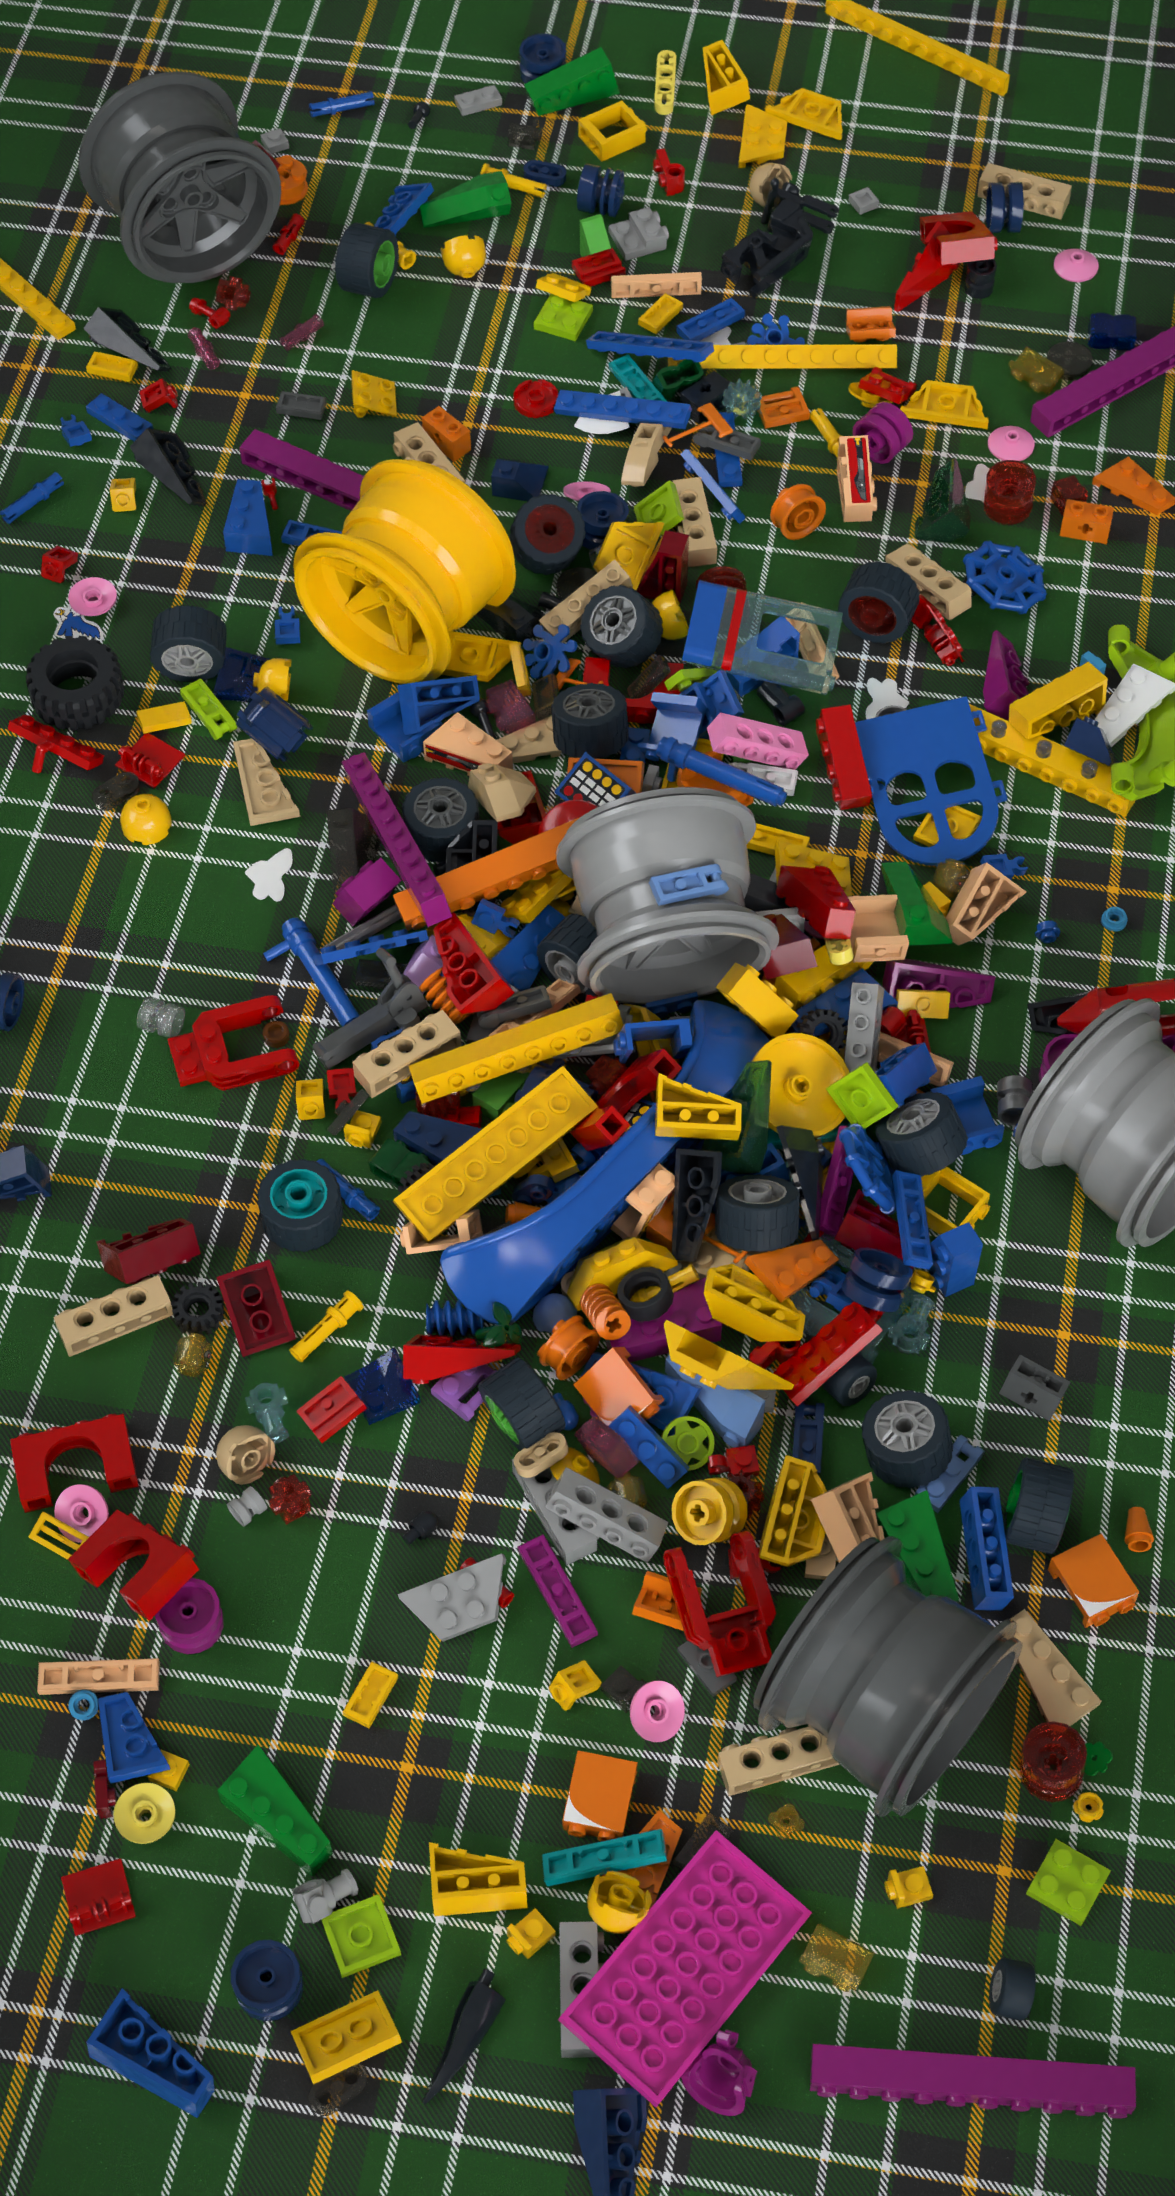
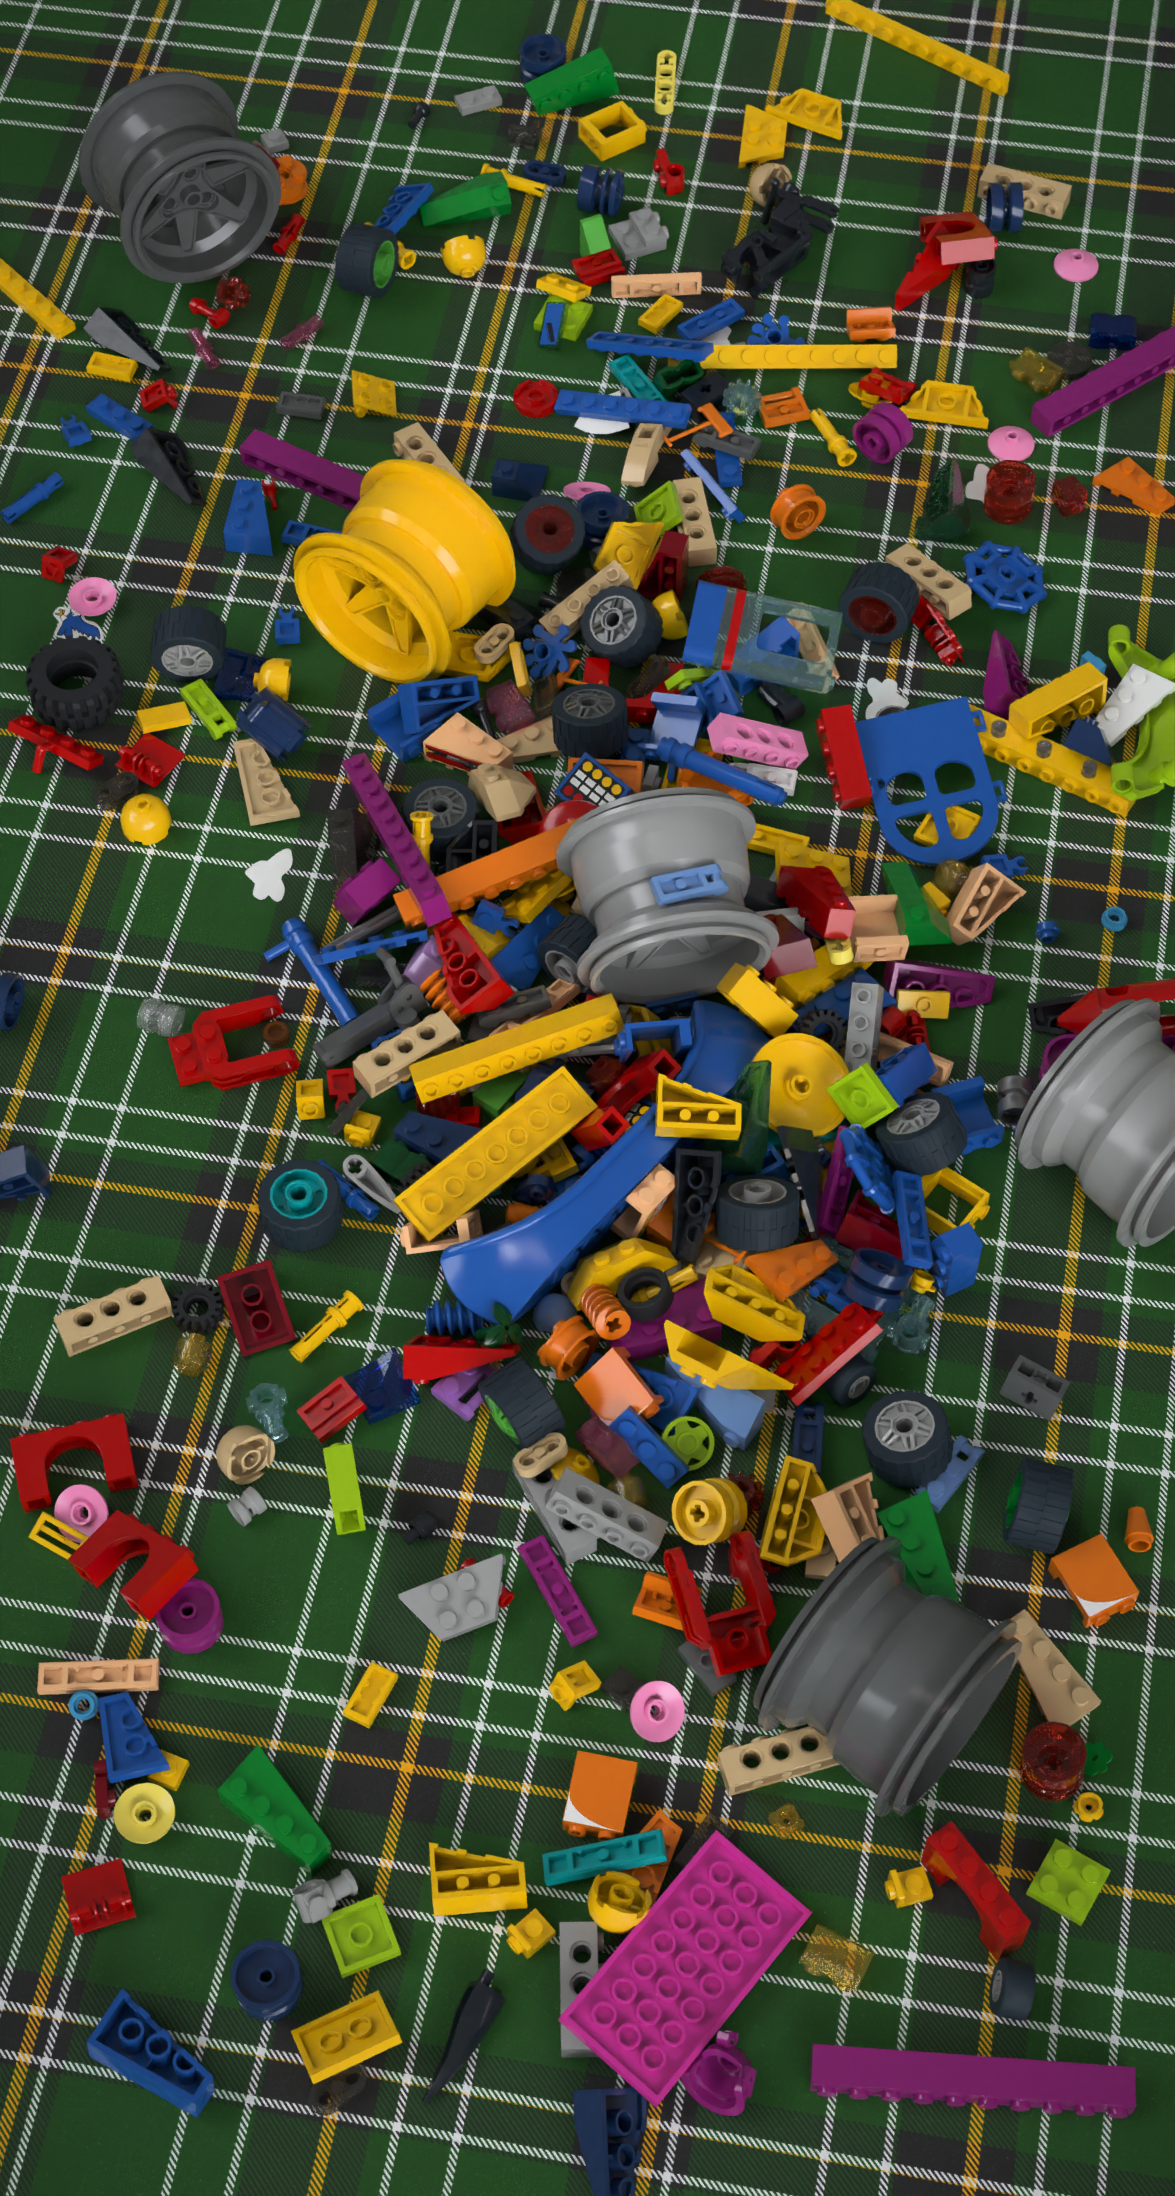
(123, 494): yellow bracket -> none
(149, 1252): dark red wedge -> none
(290, 1498): clear red brick -> none
(332, 105): blue pin -> none
(344, 1488): none -> lime brick
(369, 1181): none -> light grey piece
(422, 832): none -> yellow pin
(447, 433): orange brick -> none
(490, 646): none -> tan plate
(553, 325): none -> slope
(568, 1411): blue cylinder -> none
(724, 78): yellow wedge -> none
(735, 1460): red plate -> none
(855, 480): wedge -> none
(863, 200): light grey plate -> none
(951, 1856): none -> red arch
(986, 1548): blue brick -> none
(1086, 521): orange brick -> none

